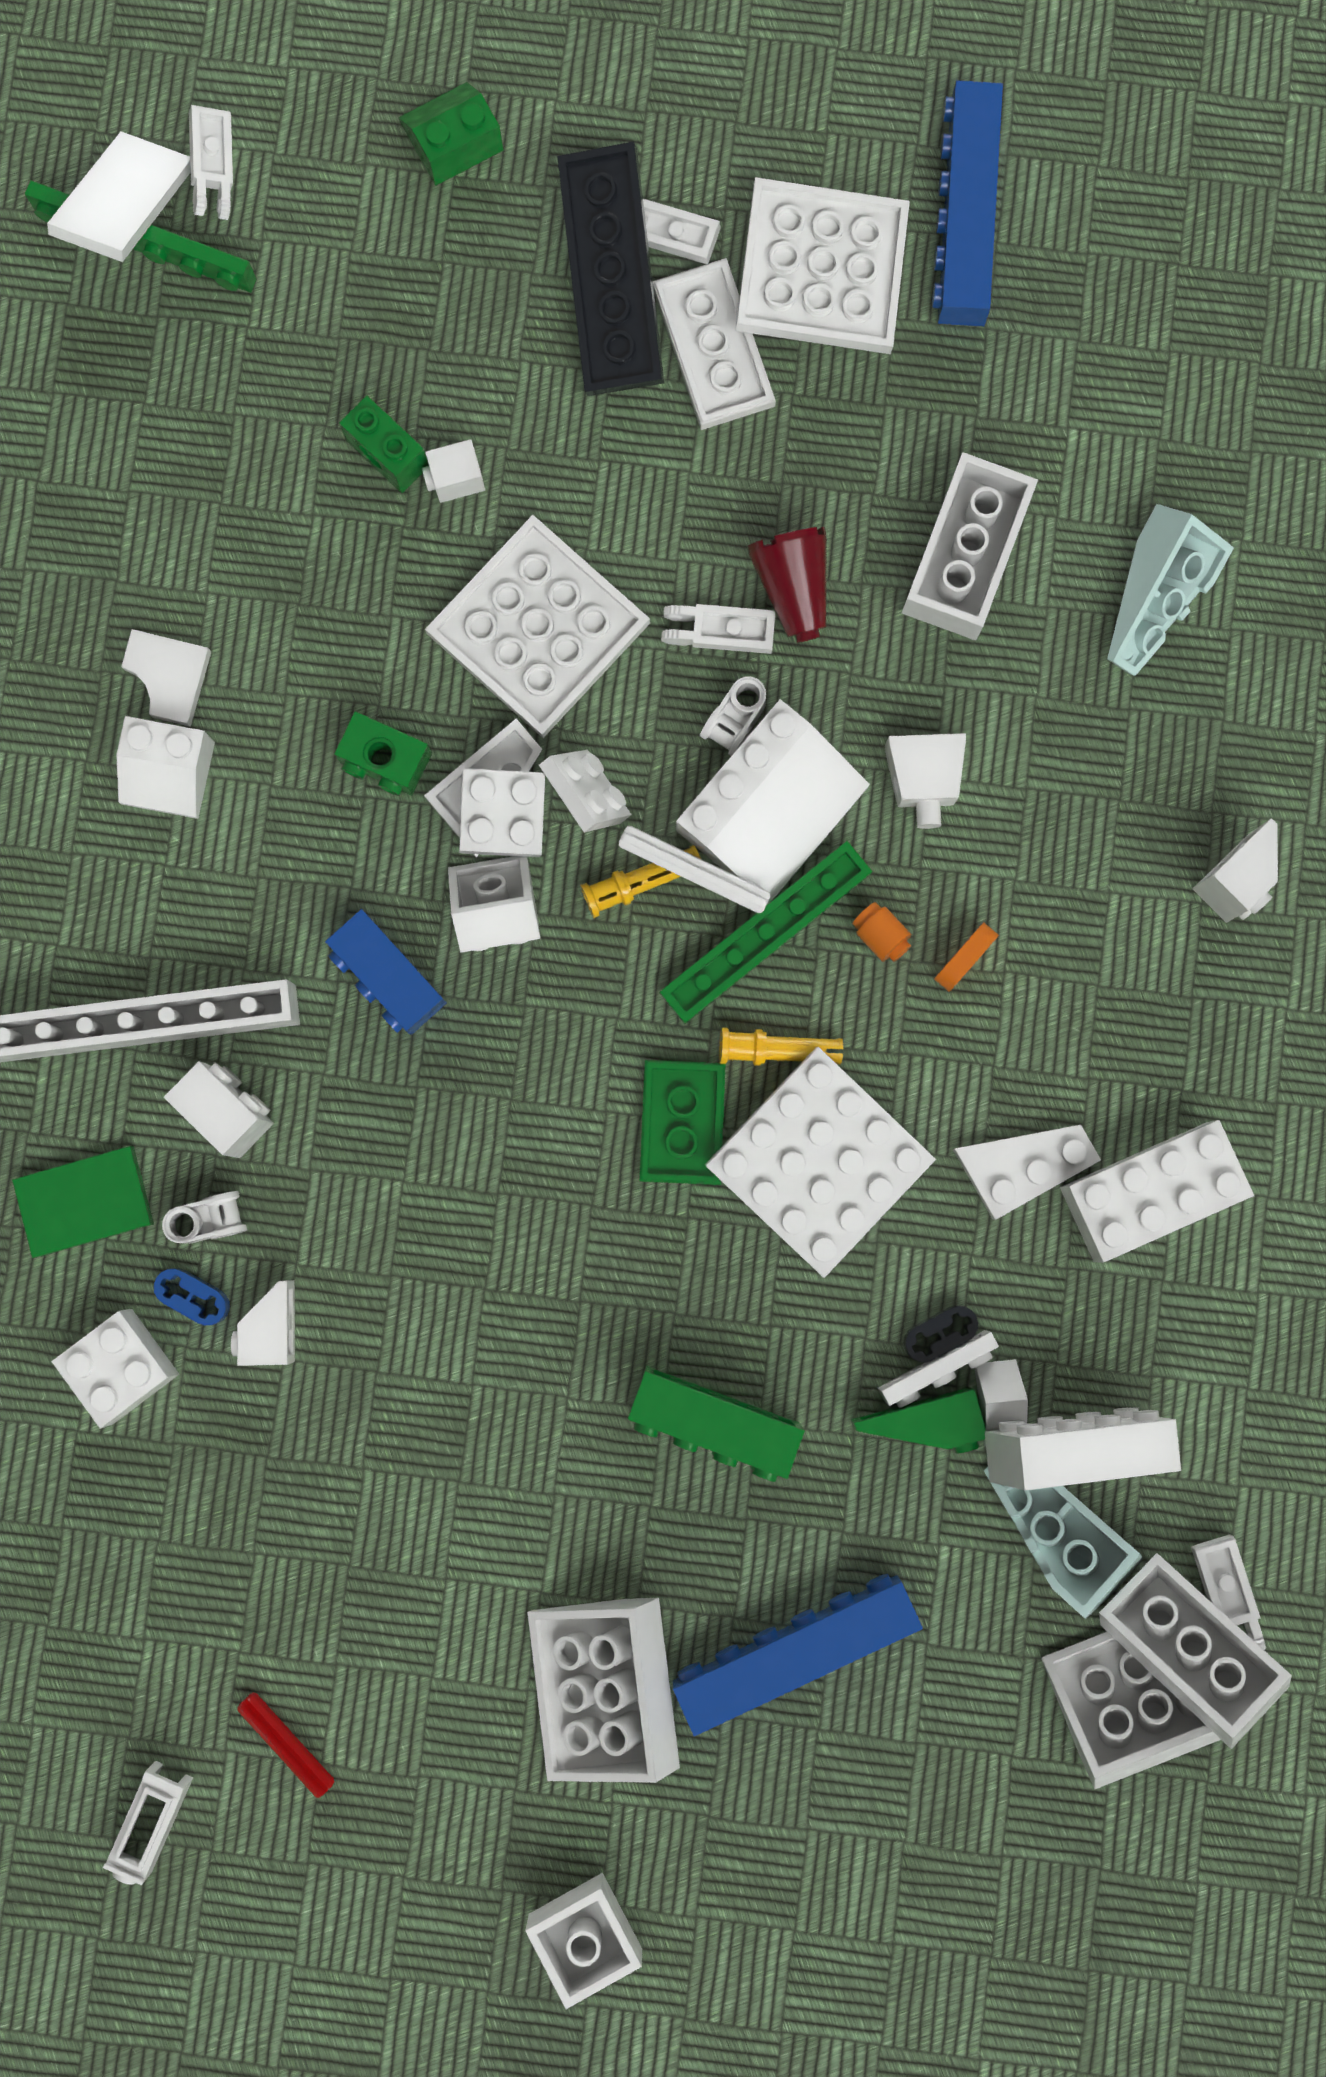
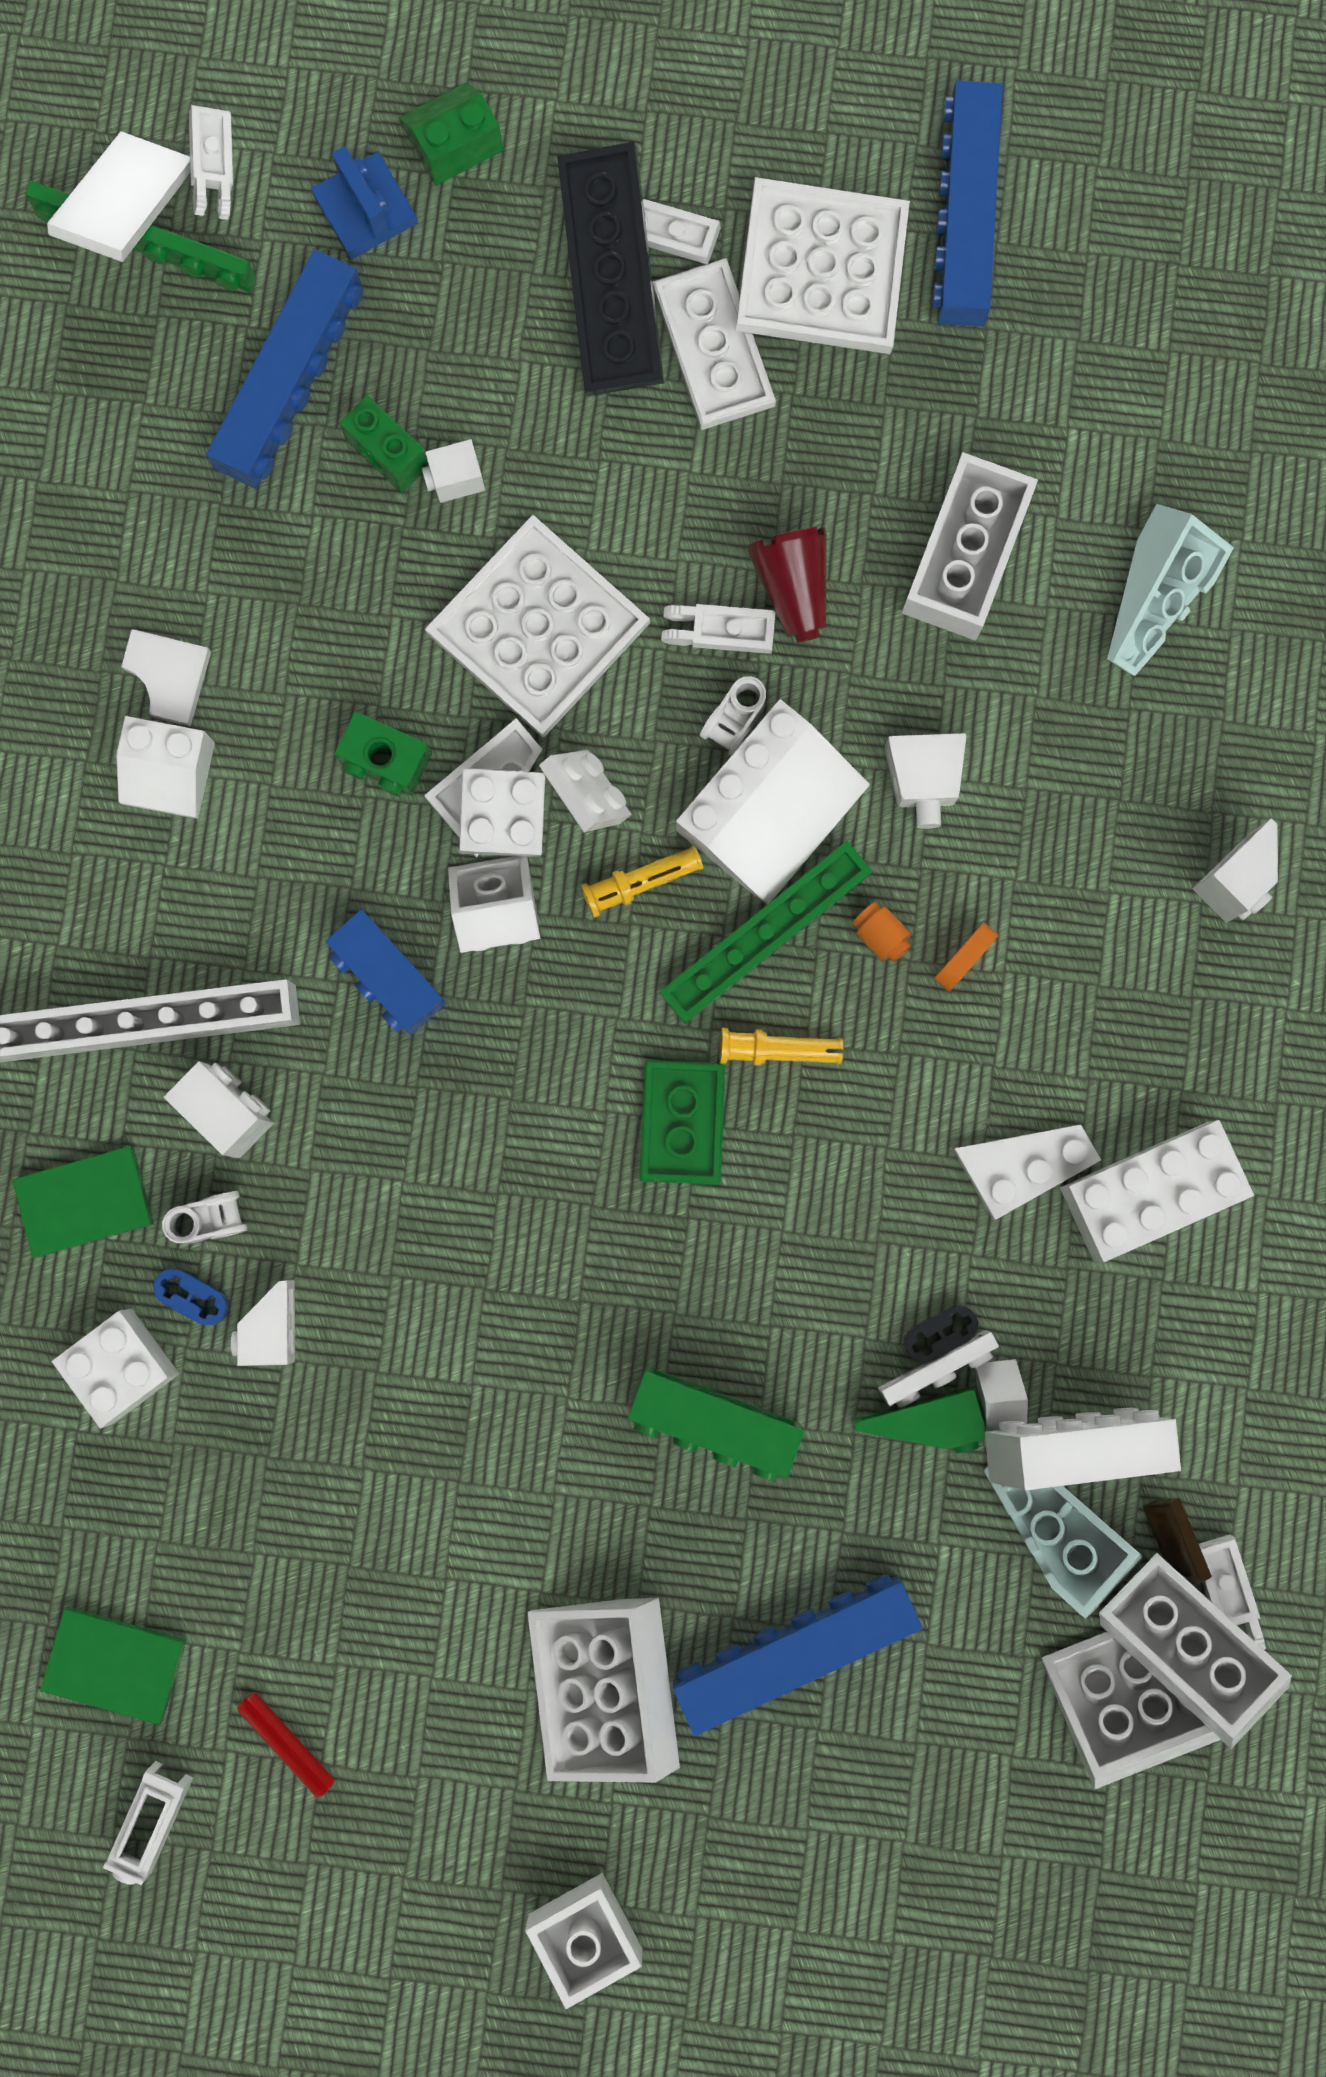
(113, 1665): none -> green tile
(286, 369): none -> blue brick
(363, 202): none -> blue bracket
(694, 869): white axle -> none
(820, 1162): white plate -> none
(1177, 1539): none -> dark brown tile

